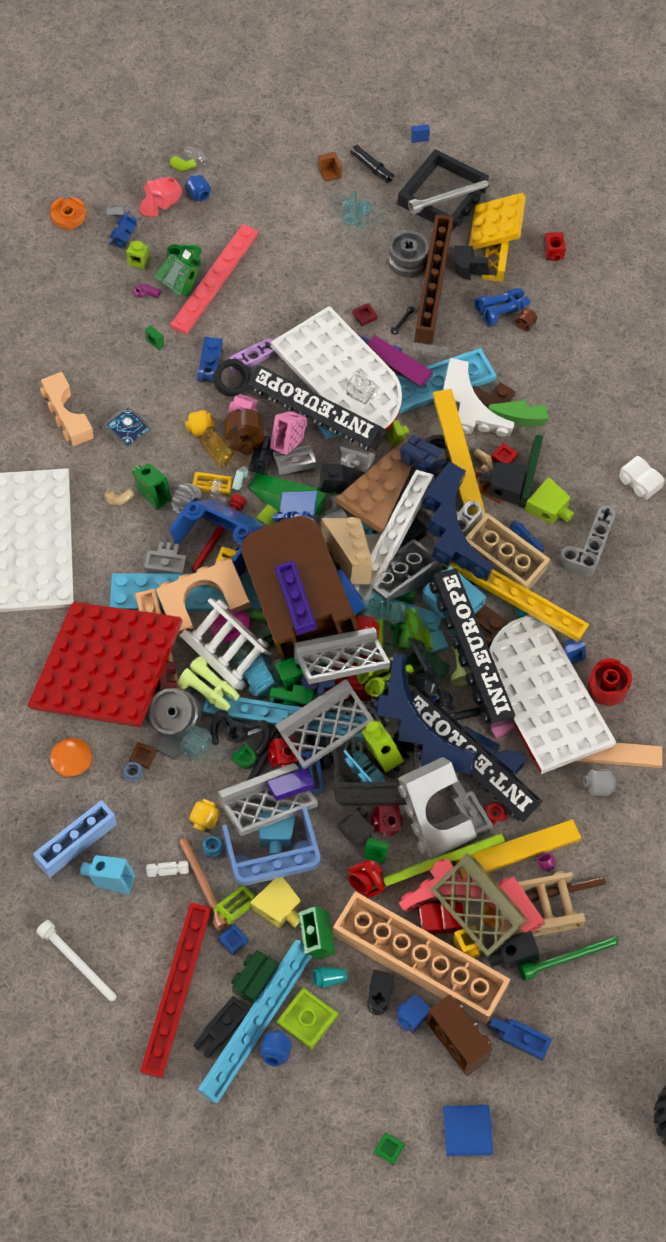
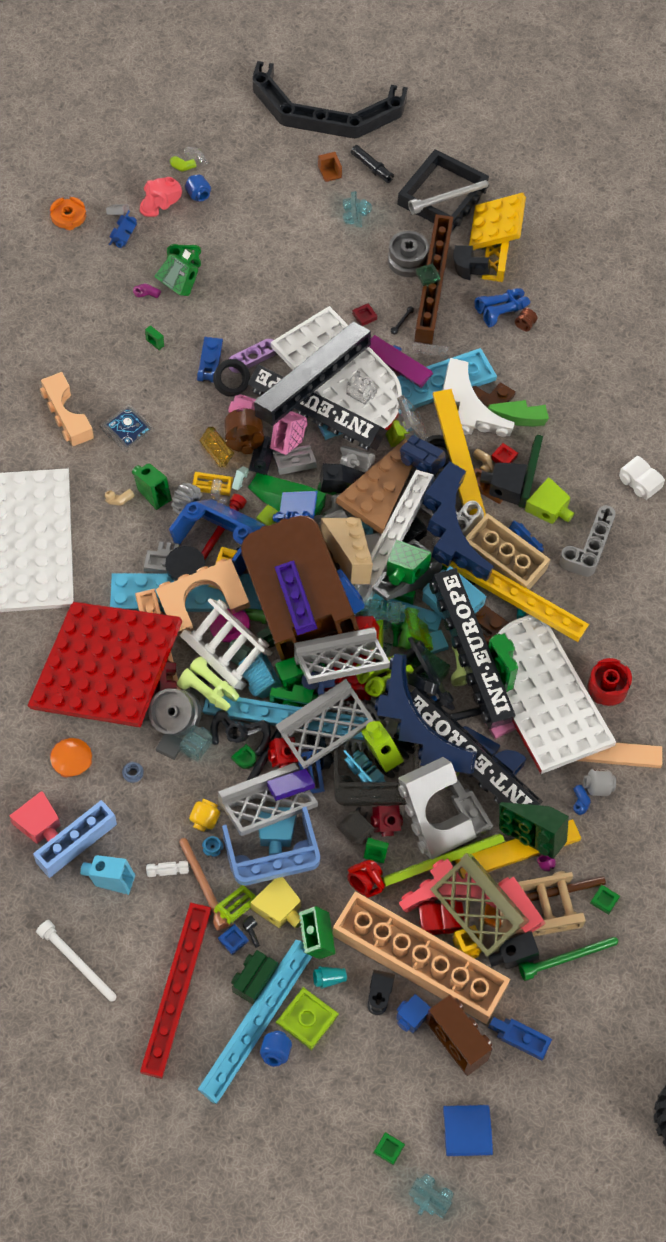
(36, 819): none -> coral torso
(138, 249): lime brick -> none
(143, 755): reddish brown tile -> none
(183, 561): none -> black tile
(199, 422): yellow head -> none
(214, 279): coral plate -> none
(222, 1025): black hinge -> none
(248, 924): none -> black hand
(312, 373): none -> brick
(322, 119): none -> black piece
(407, 563): none -> green torso
(412, 419): none -> clear plate
(420, 133): blue tile -> none
(428, 274): none -> clear green tile
(430, 1199): none -> clear light blue hips
(495, 807): red plate -> none
(502, 654): none -> green plate
(535, 826): none -> dark green slope
(554, 246): red brick -> none
(575, 651): blue tile -> none
(583, 801): none -> blue arm
(605, 899): none -> green tile

